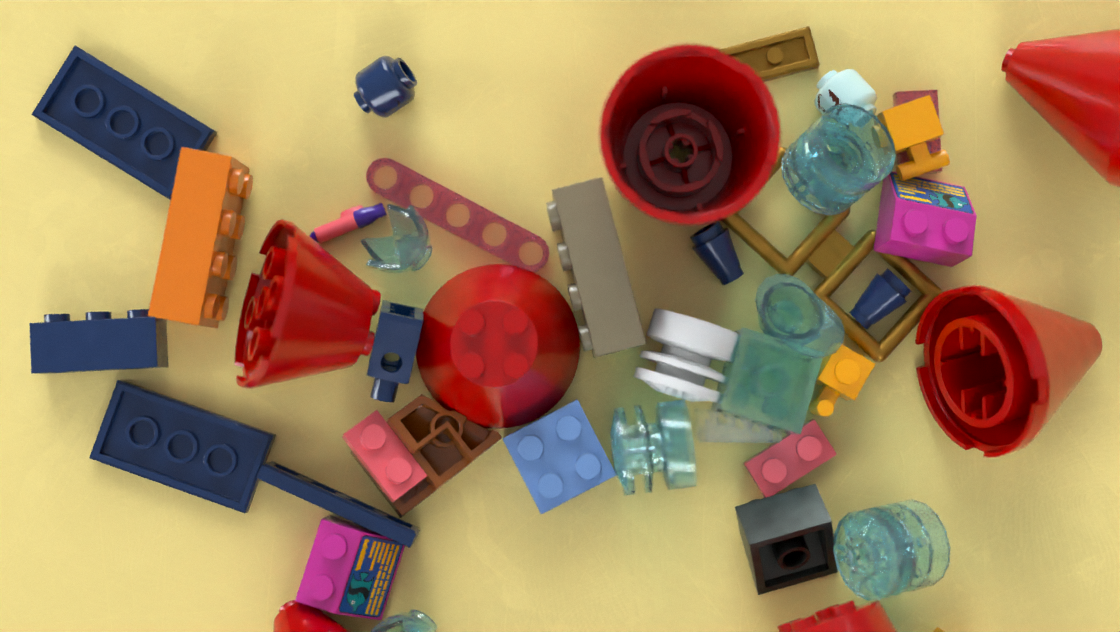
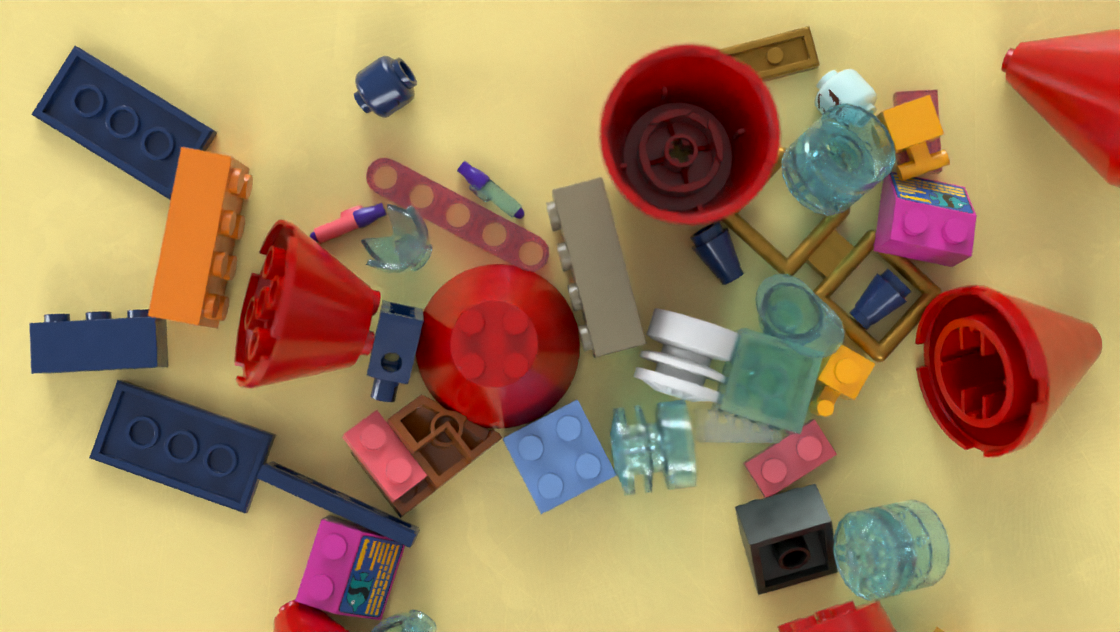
(489, 191): none -> clear light blue piece

